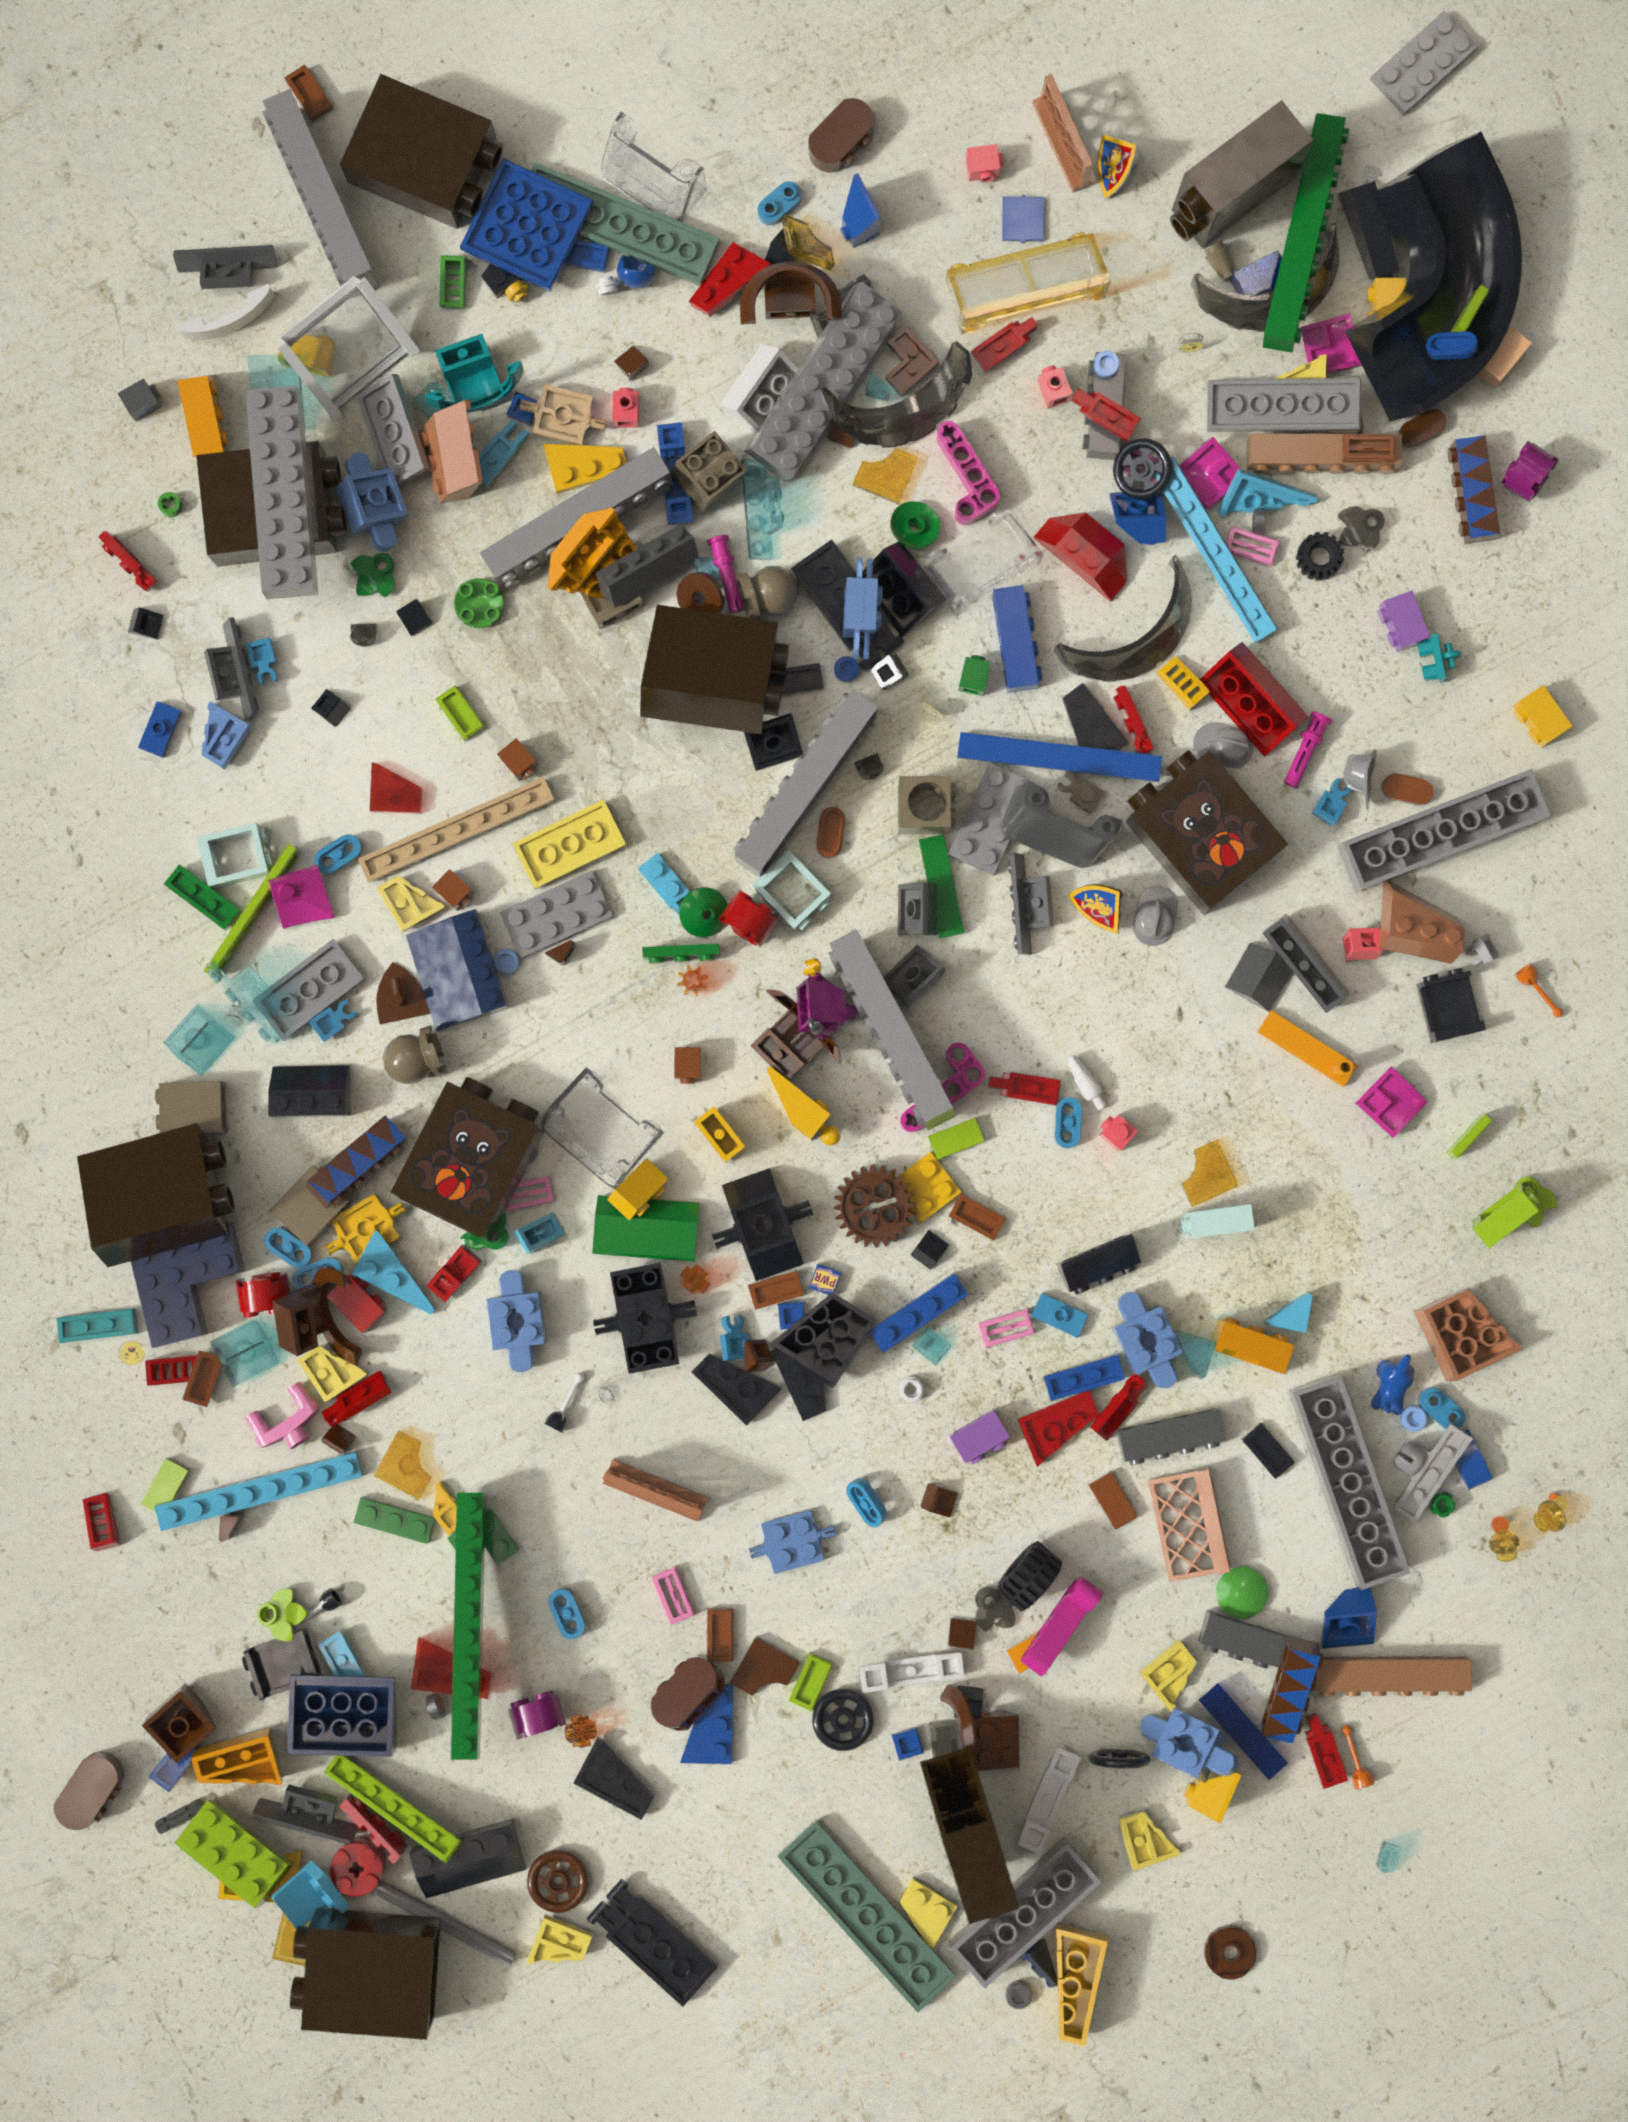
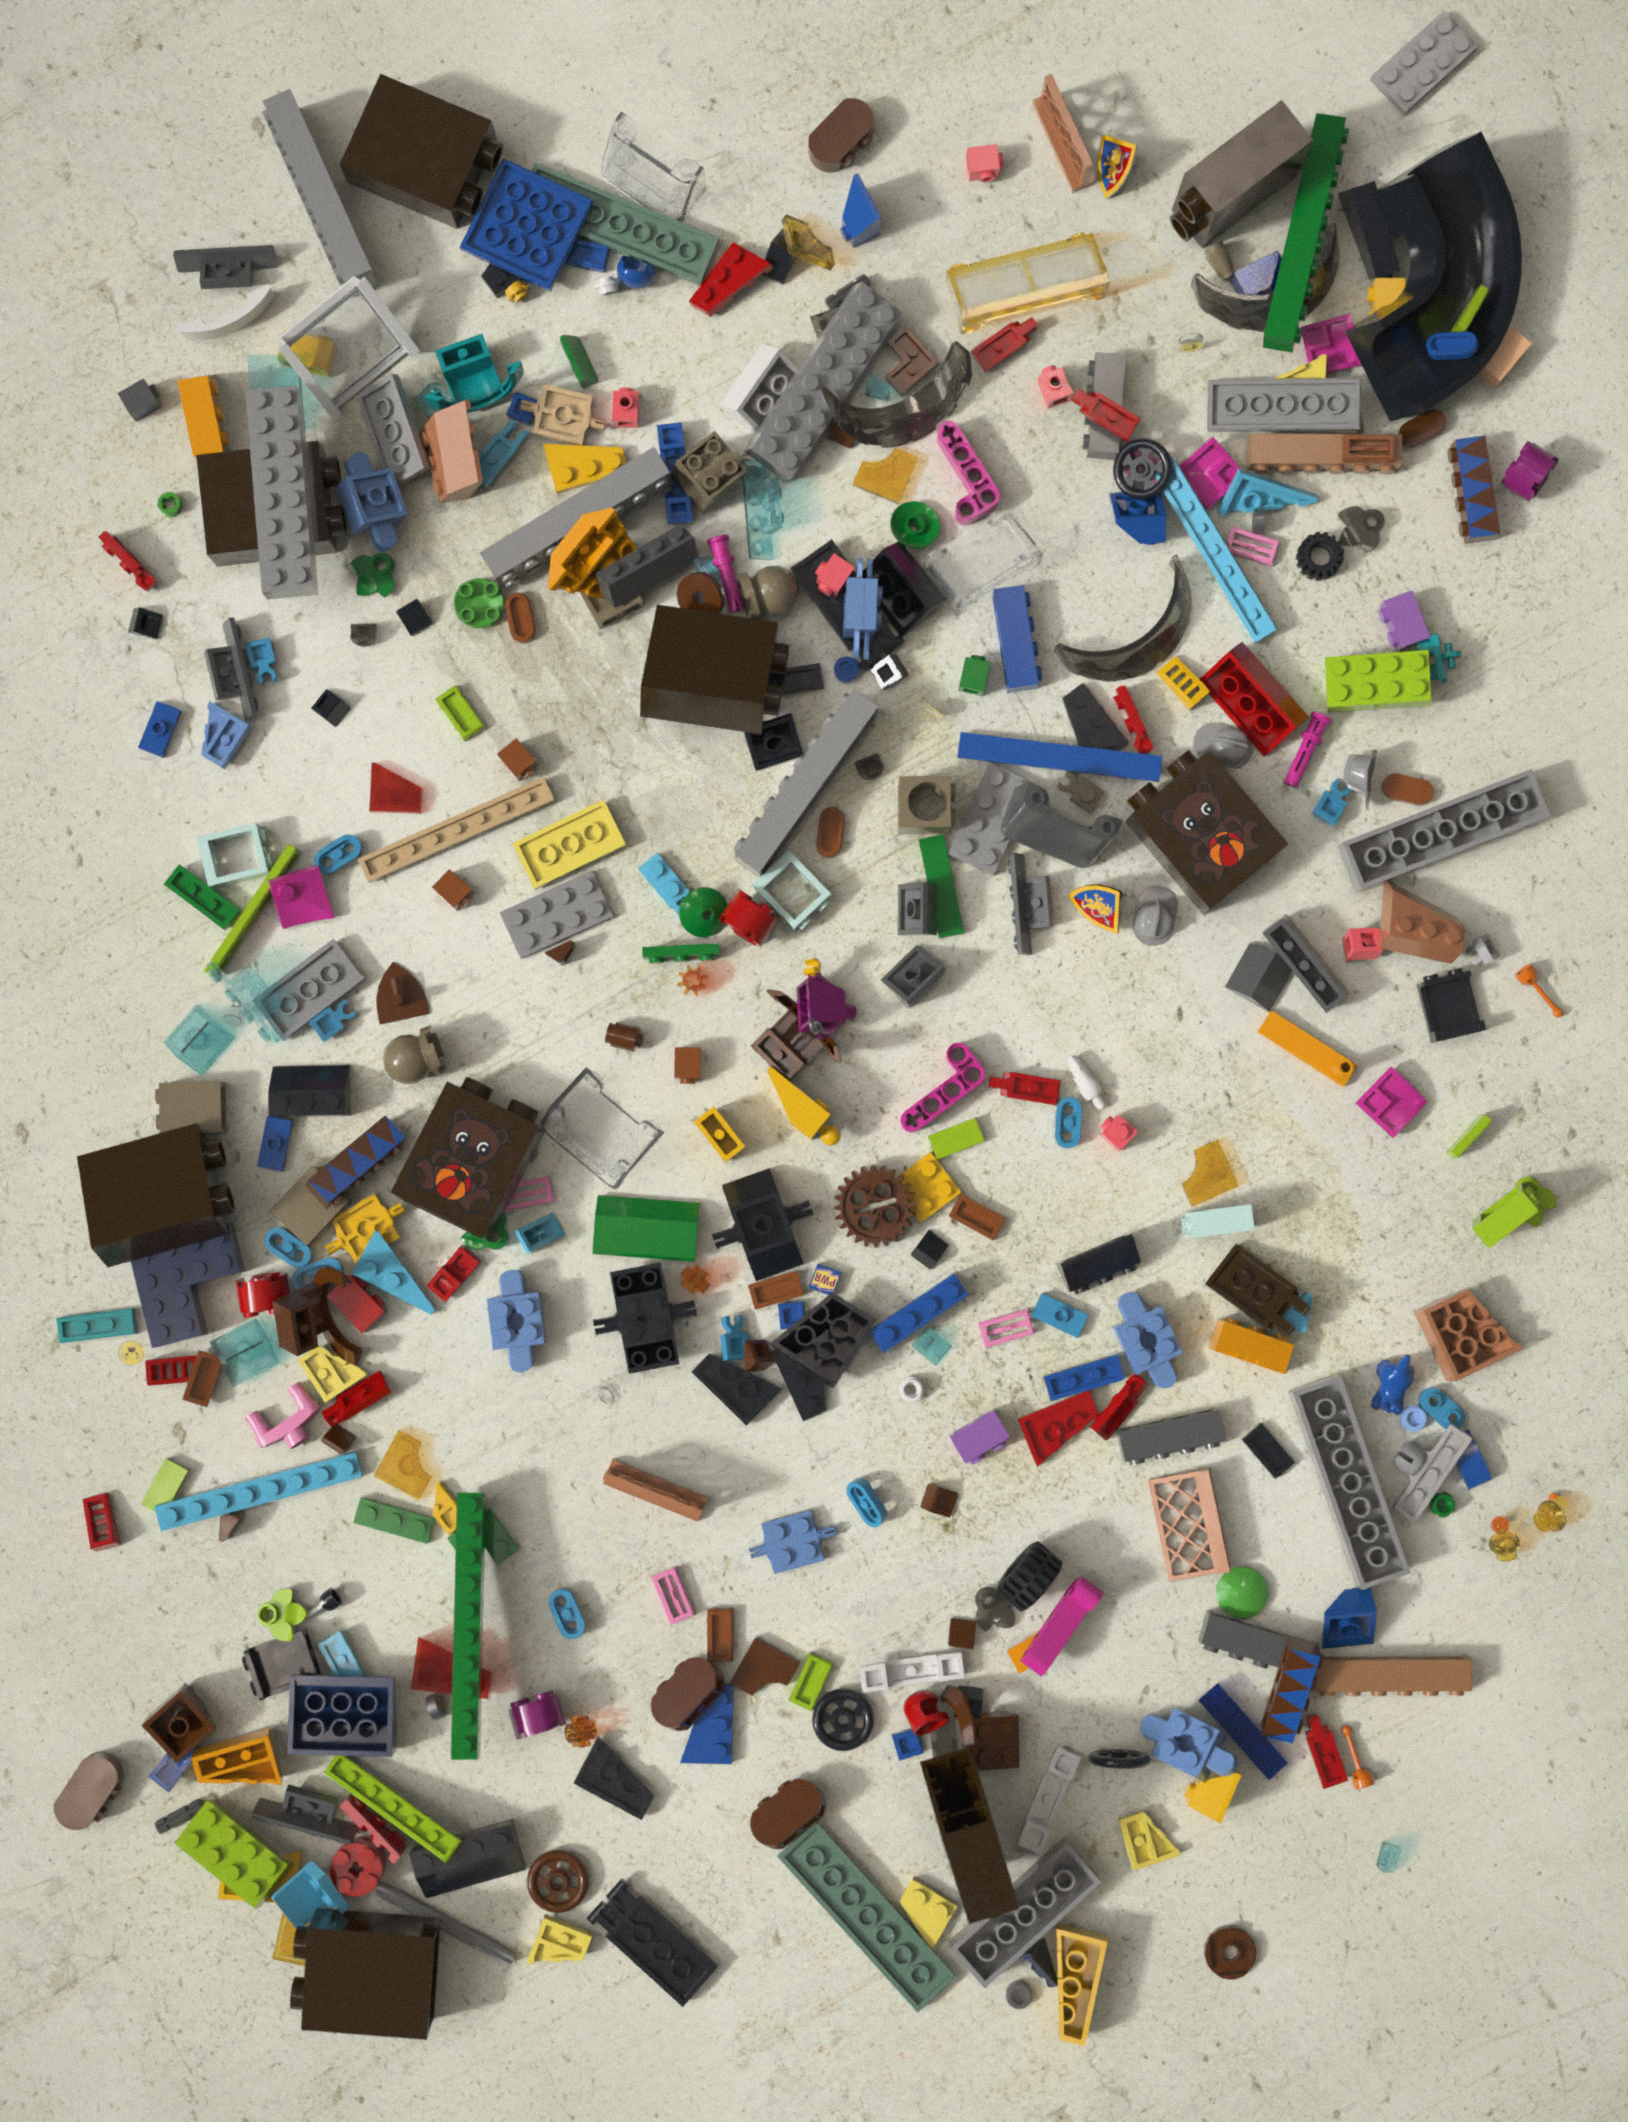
(275, 1143): none -> blue plate
(308, 93): dark orange tile -> none
(407, 903): light yellow wing -> none
(452, 260): bright green slope -> none
(457, 970): slope -> none
(506, 961): light blue tile -> none
(520, 618): none -> dark orange tile
(557, 1419): hinge -> none
(578, 360): none -> green slope
(624, 1036): none -> reddish brown brick
(632, 363): reddish brown slope -> none
(638, 1189): yellow brick -> none
(780, 202): dark azure plate -> none
(787, 1813): none -> reddish brown brick
(789, 292): reddish brown piece -> none
(833, 575): none -> coral brick
(891, 1028): light grey brick -> none
(923, 1714): none -> red helmet
(1022, 218): piece -> none
(1087, 551): red wedge -> none
(1106, 364): light blue tile -> none
(1112, 1500): dark orange tile -> none
(1169, 1673): light yellow wing -> none
(1196, 1352): clear light blue slope -> none
(1256, 1290): none -> dark brown tile
(1378, 681): none -> lime brick
(1541, 716): yellow brick -> none

